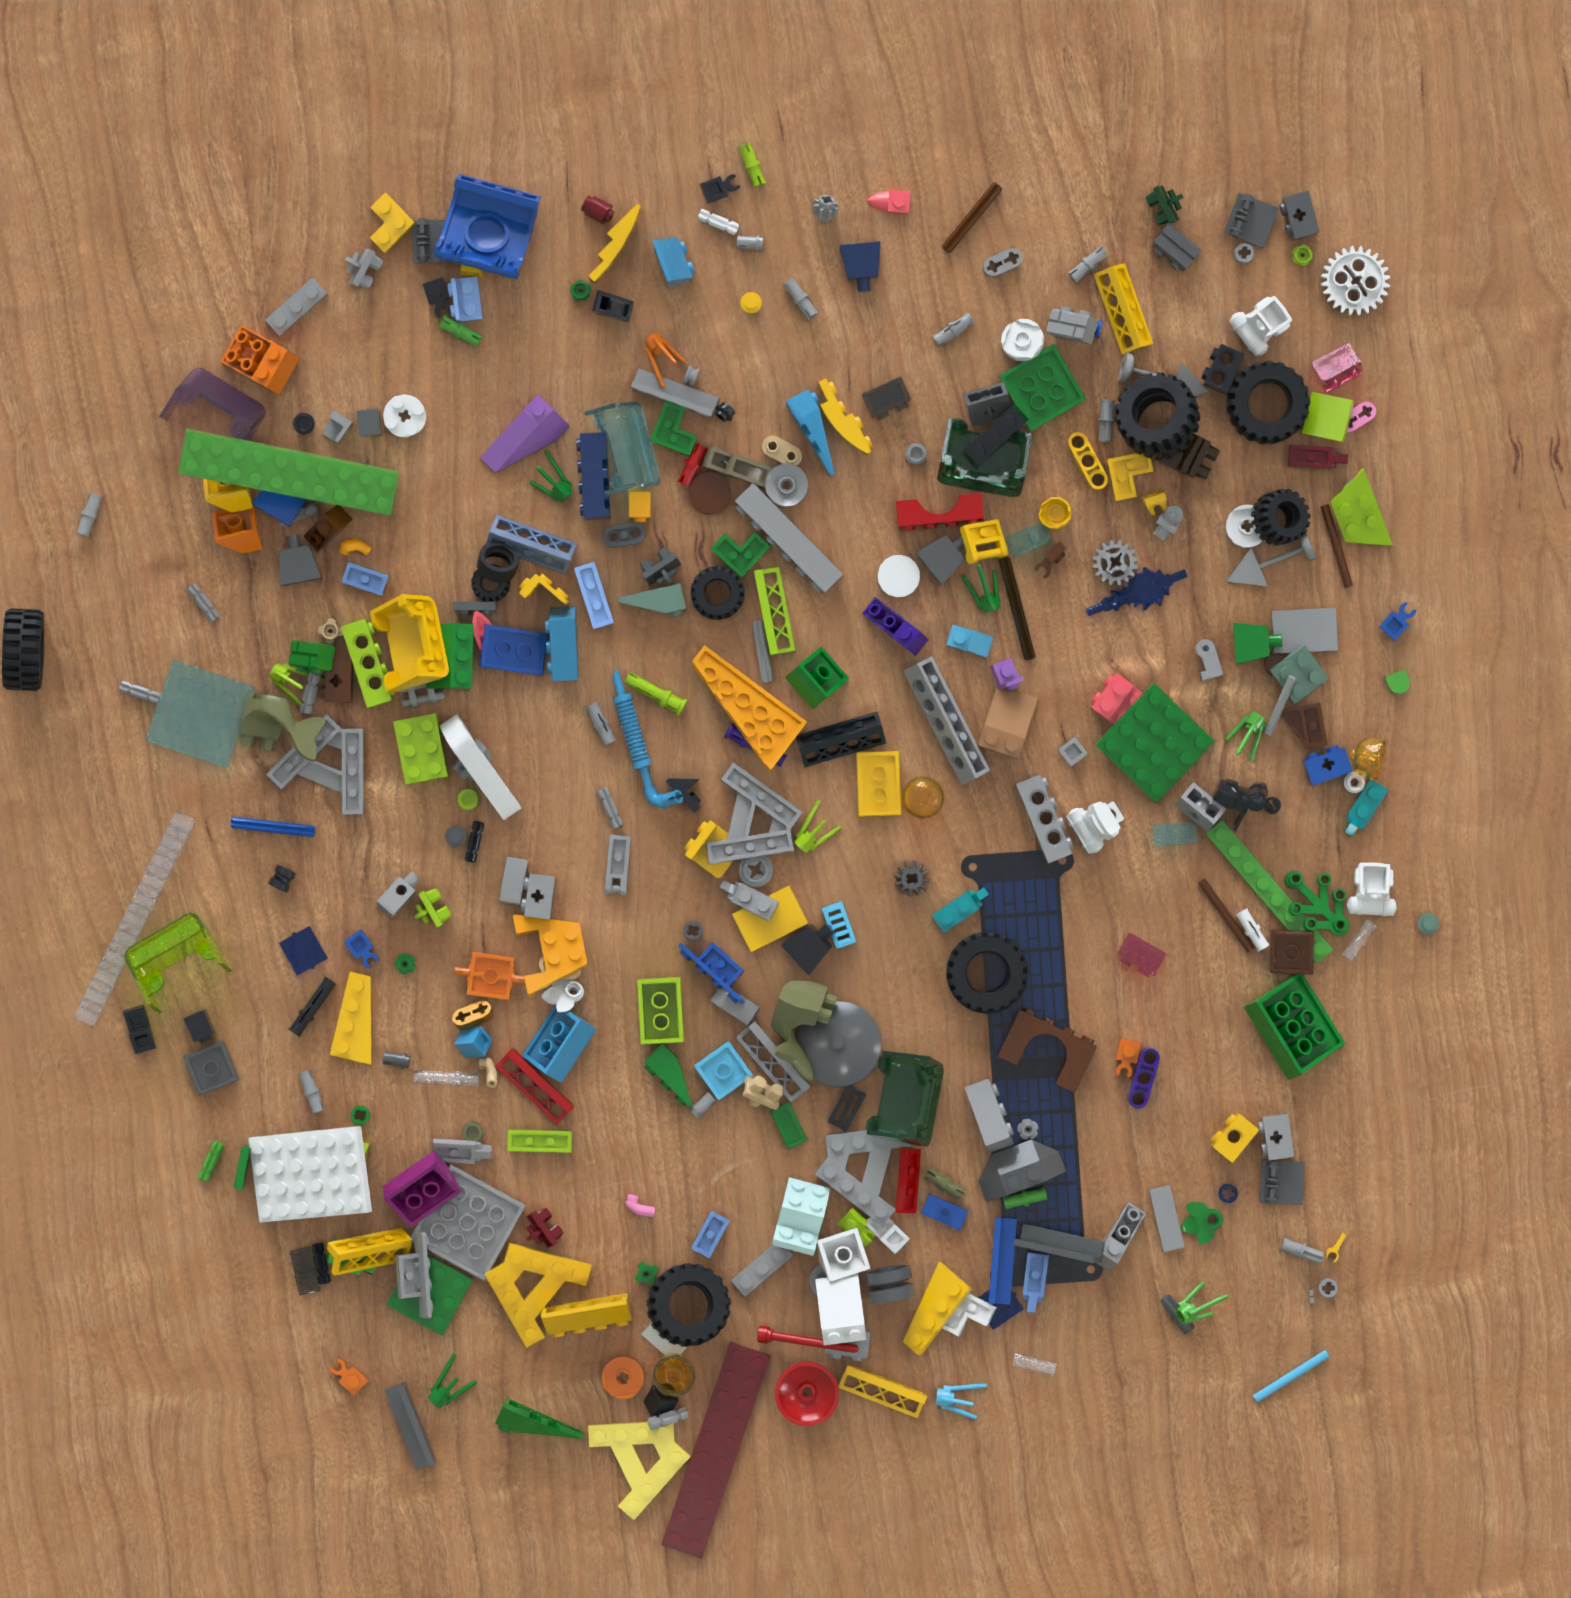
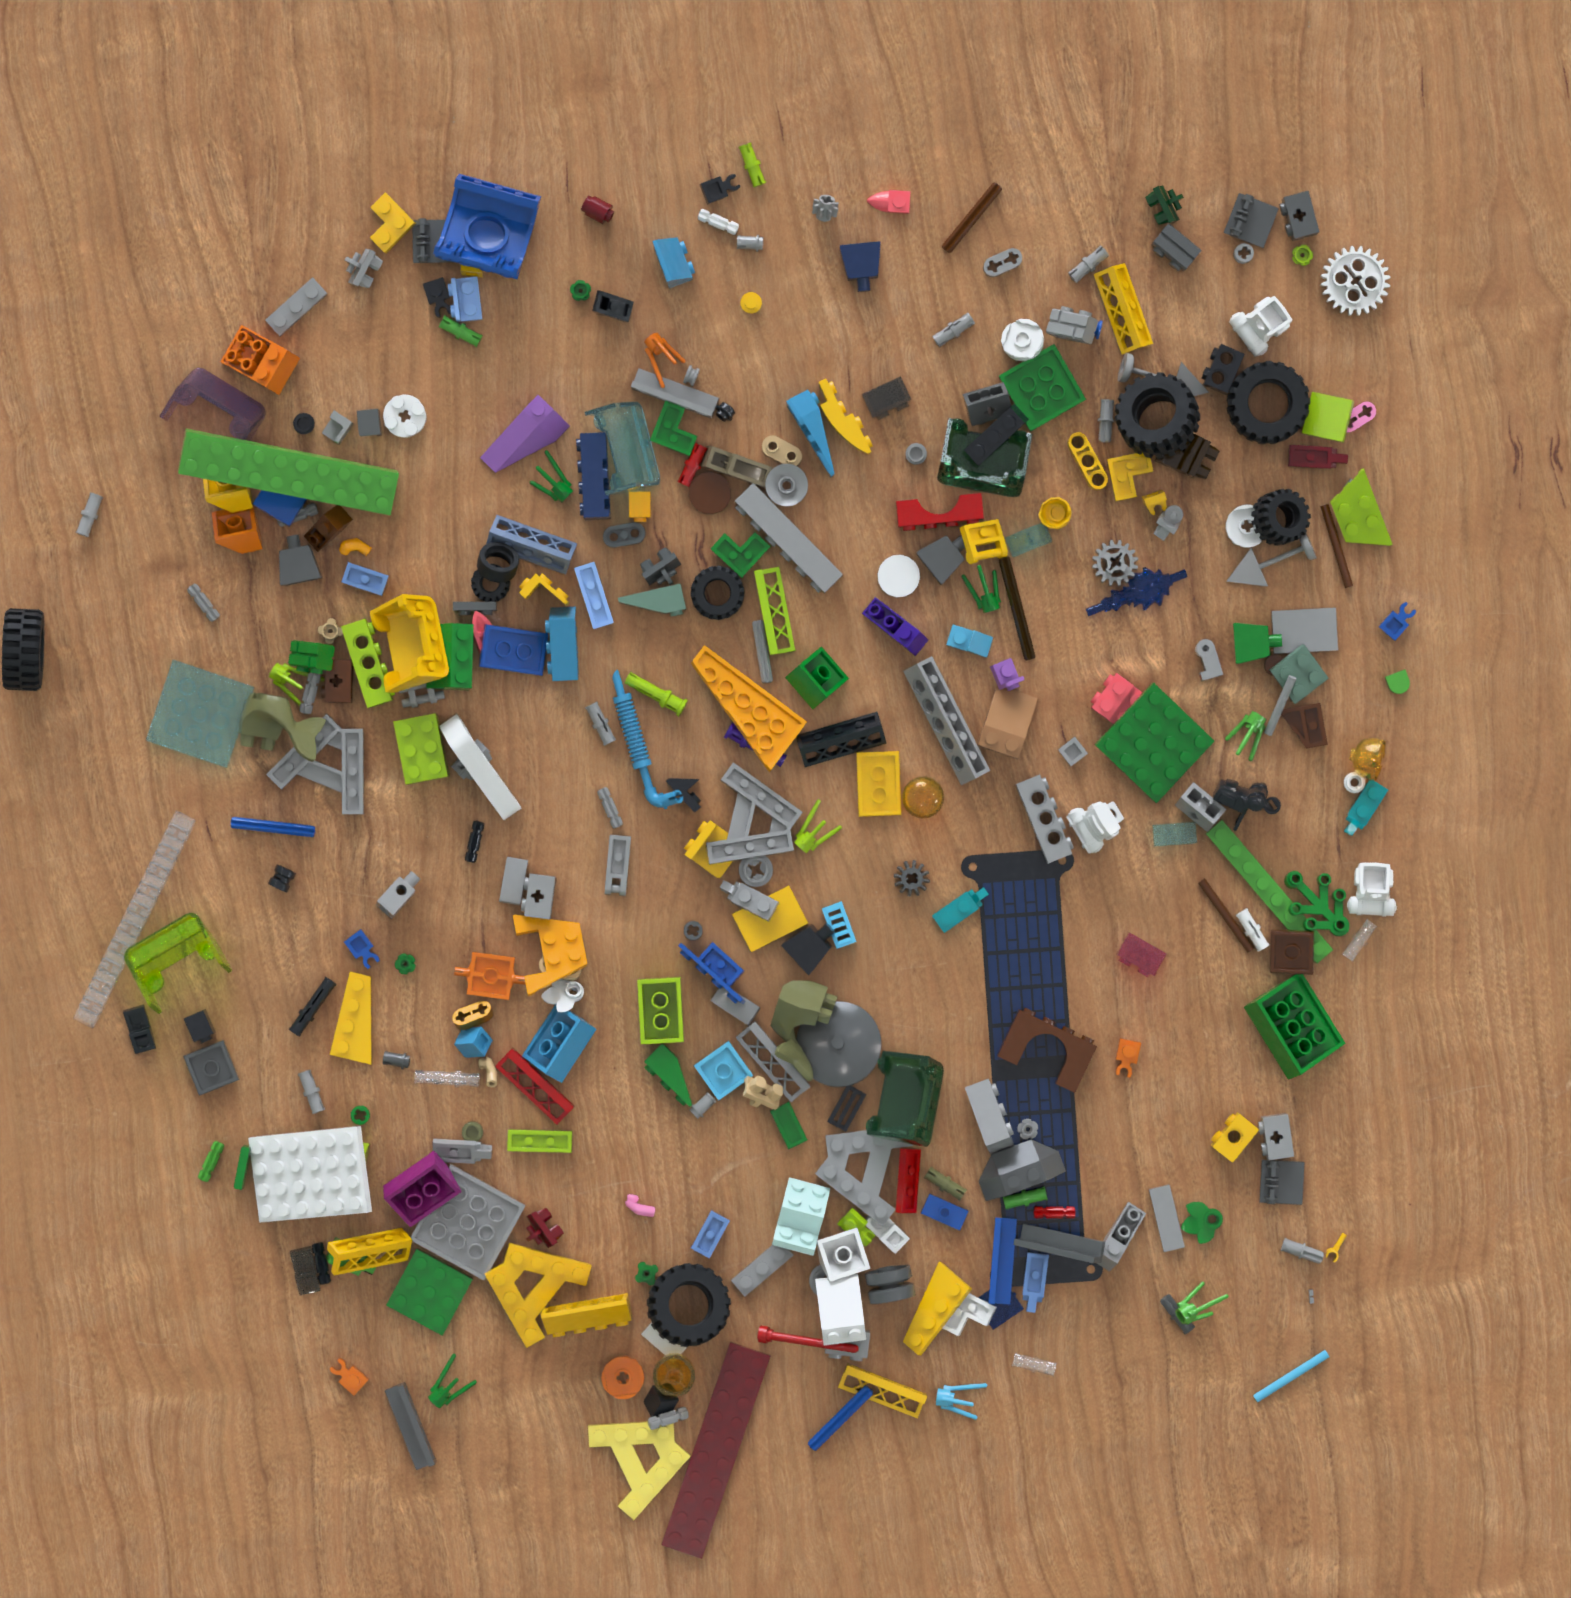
(140, 692): light grey axle -> none
(303, 950): clear blue piece -> none
(414, 1275): light grey bracket -> none
(428, 899): lime hips -> none
(455, 836): dark grey plate -> none
(468, 799): lime tile -> none
(526, 1420): green wedge -> none
(619, 235): yellow slope -> none
(800, 299): light grey pin -> none
(801, 1408): red dish -> none
(840, 1418): none -> blue axle
(1016, 972): black tyre -> none
(1054, 556): reddish brown plate -> none
(1054, 1212): none -> red axle
(1145, 1088): dark purple beam -> none
(1225, 1187): clear blue bush -> none
(1332, 1292): light grey bush -> none
(1337, 367): clear pink bracket -> none
(1339, 767): blue brick -> none
(1428, 923): sand green plate -> none

